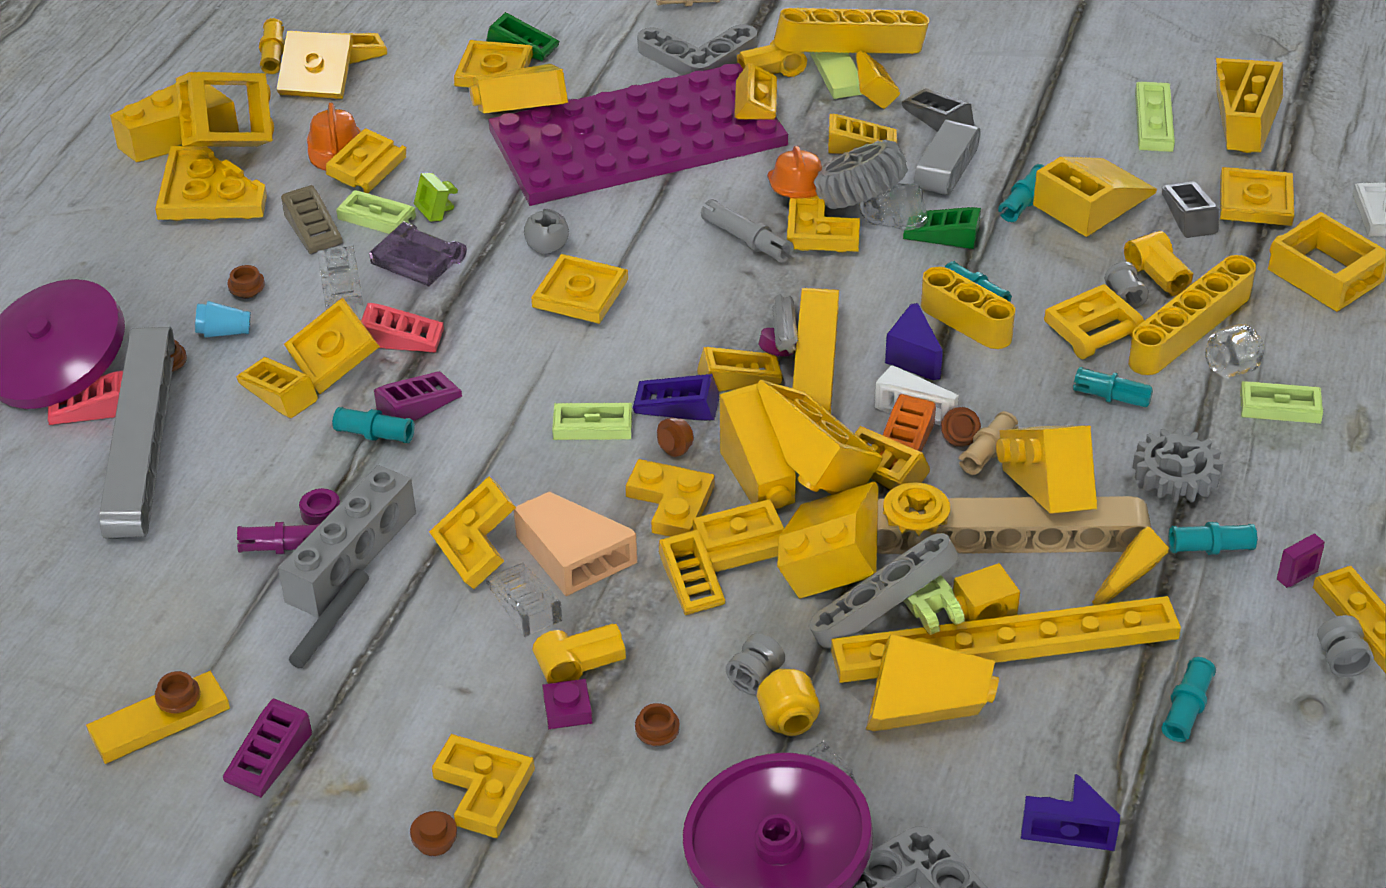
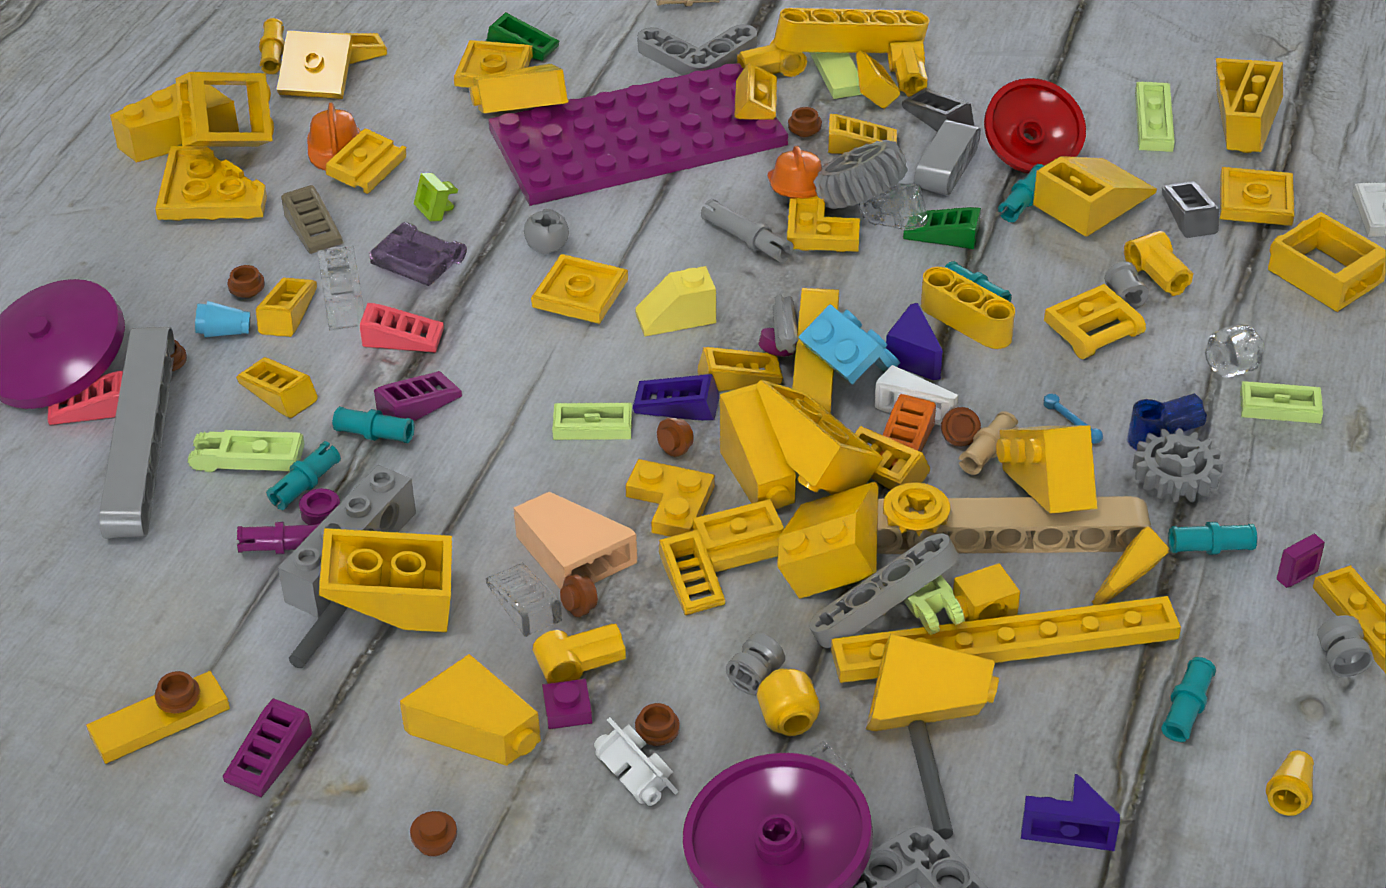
(246, 450): none -> yellowish green hinge
(285, 306): none -> yellow slope
(303, 475): none -> teal pin
(331, 345): yellow plate -> none
(374, 212): yellowish green tile -> none
(389, 576): none -> yellow slope
(465, 529): yellow plate -> none
(472, 713): none -> yellow slope
(492, 779): yellow plate -> none
(578, 595): none -> dark orange plate
(646, 776): none -> white hinge
(678, 303): none -> light yellow slope
(804, 122): none -> dark orange plate
(846, 346): none -> medium azure bracket
(908, 63): none -> yellow piece
(930, 779): none -> dark grey bar
(1038, 110): none -> red dish
(1051, 401): none -> dark azure hinge
(1112, 387): teal axle -> none
(1152, 416): none -> clear blue piece
(1191, 314): yellow beam -> none
(1292, 784): none -> yellow cone

